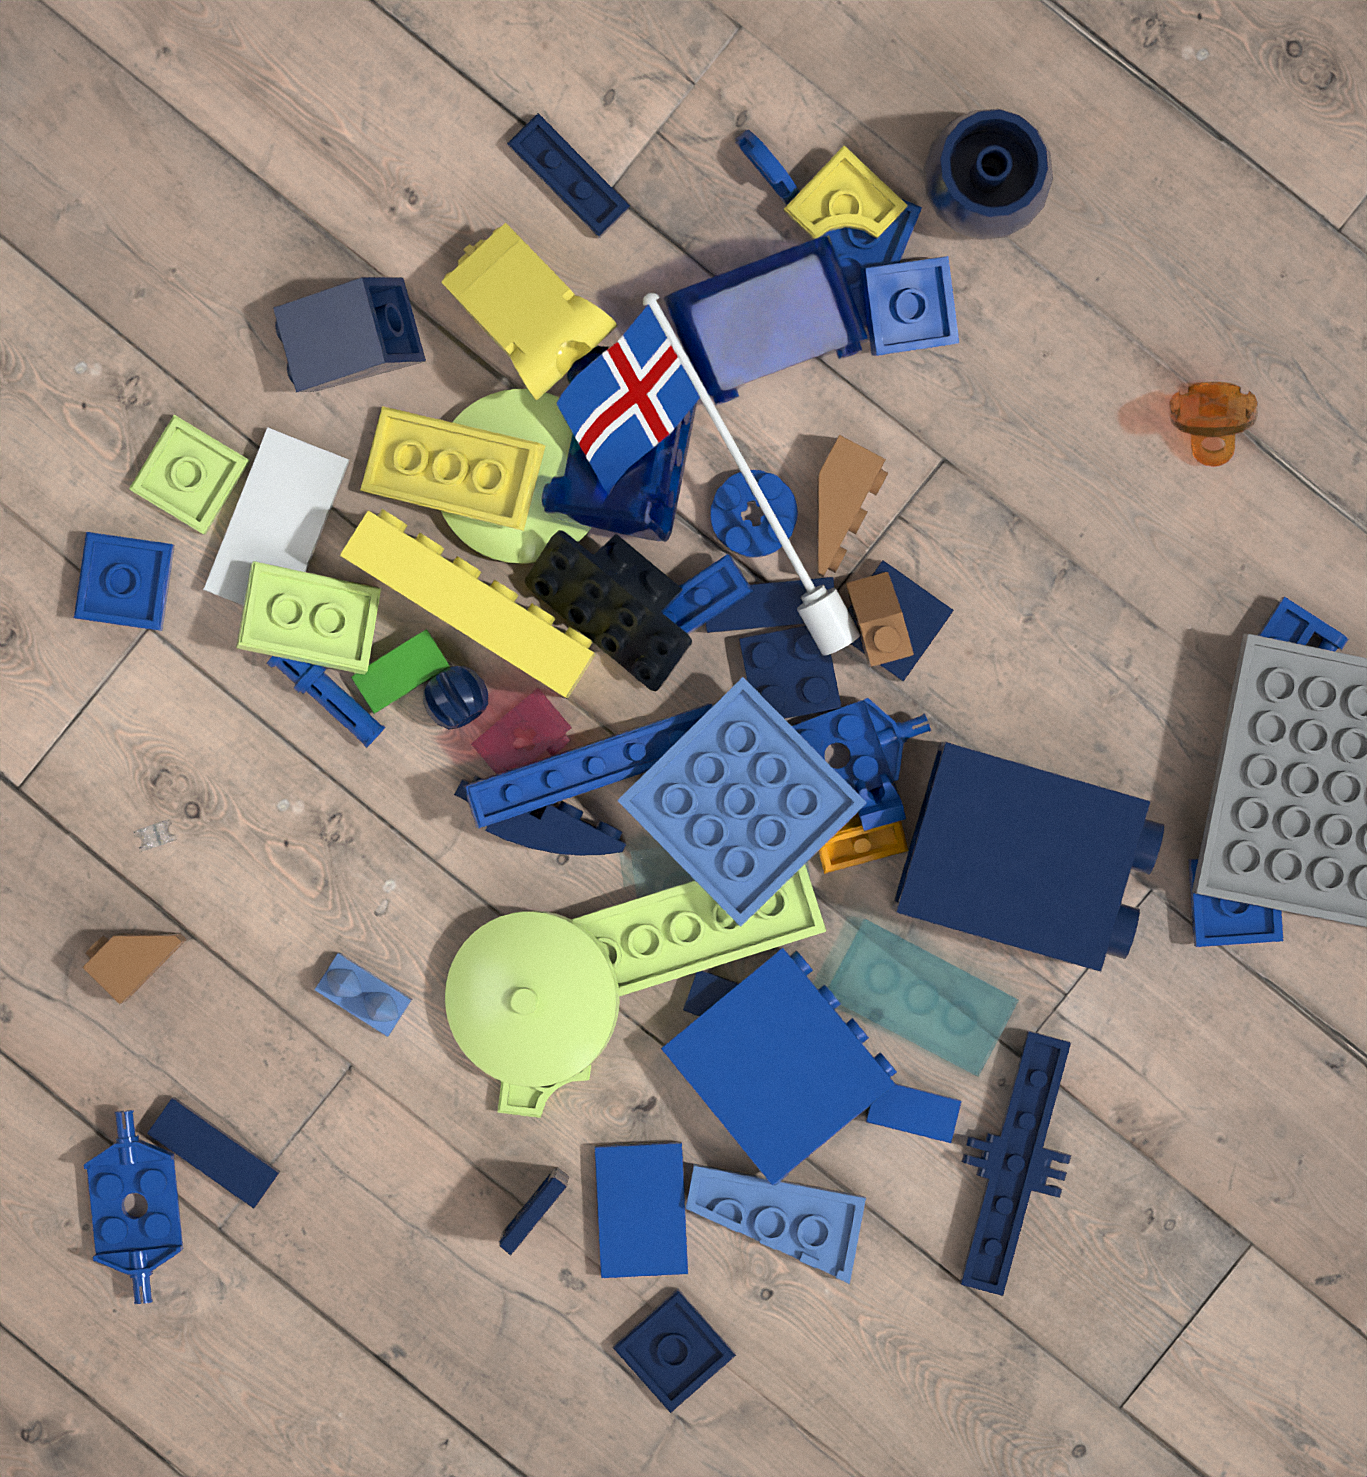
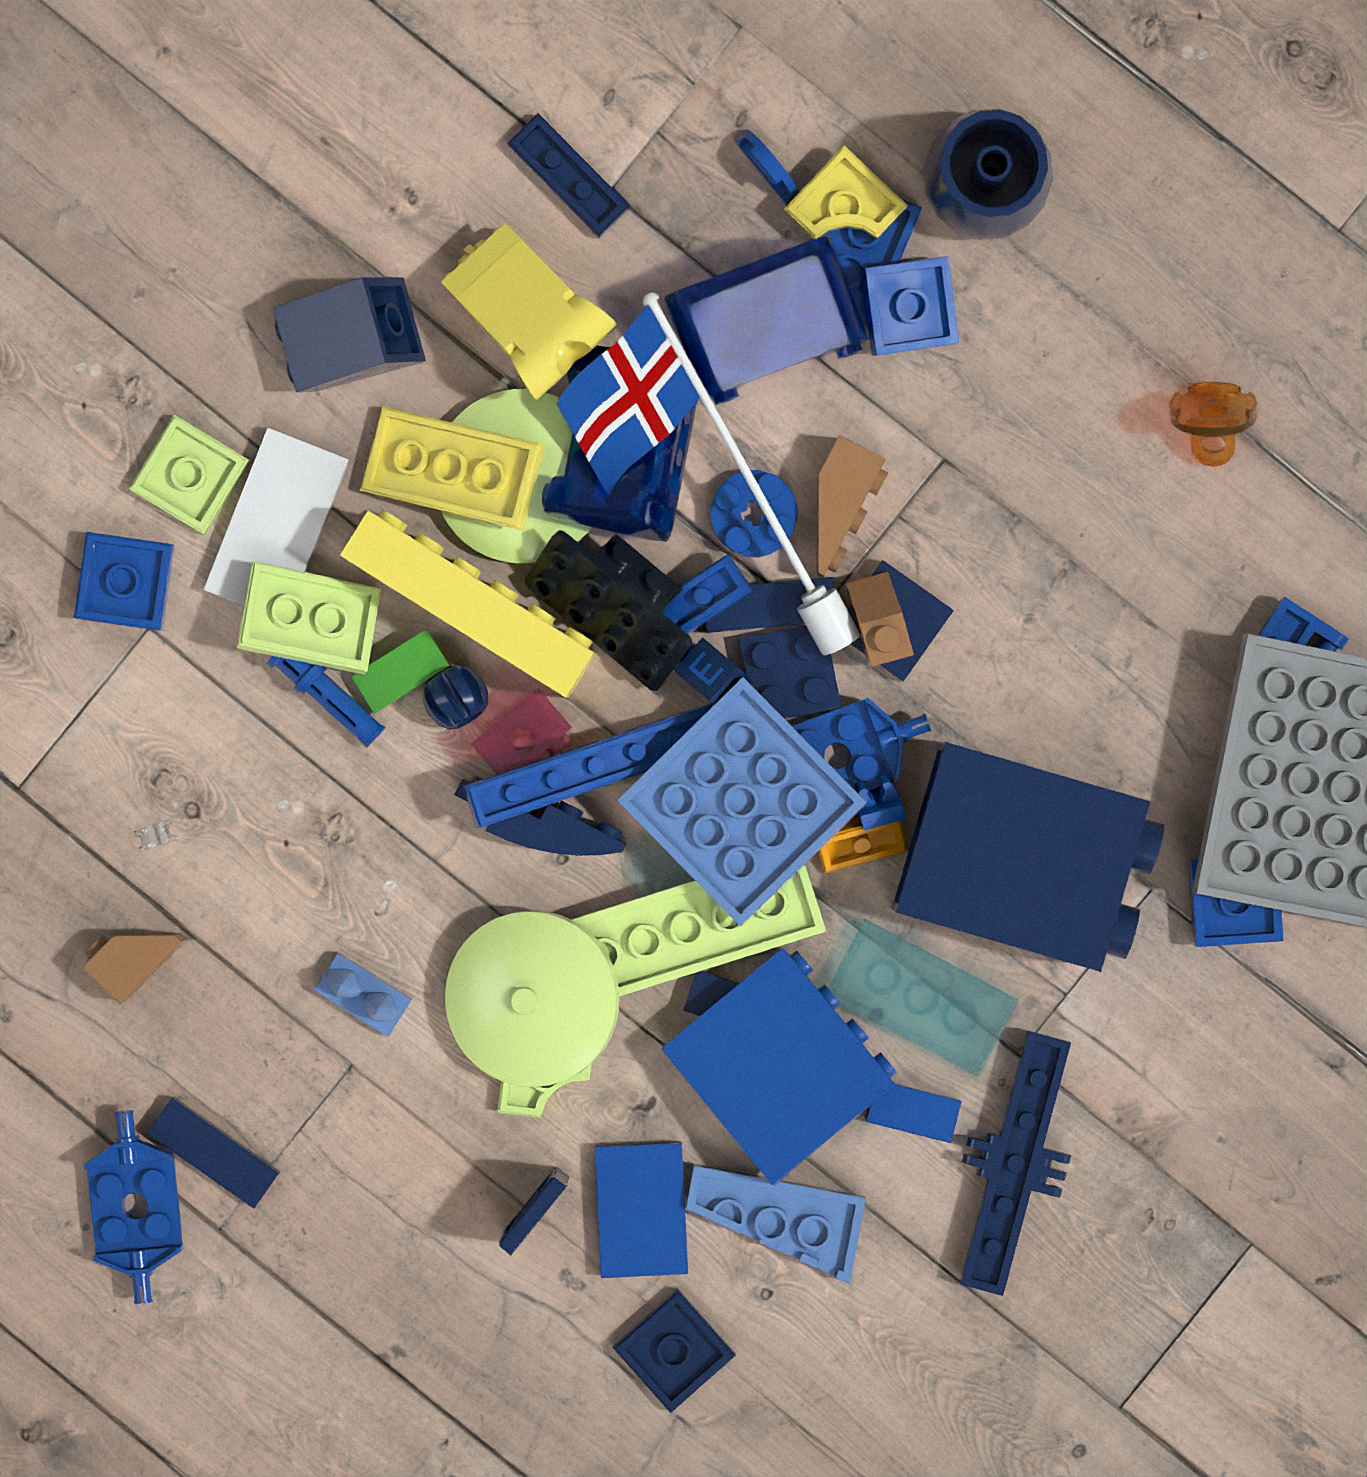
(709, 671): none -> dark blue brick

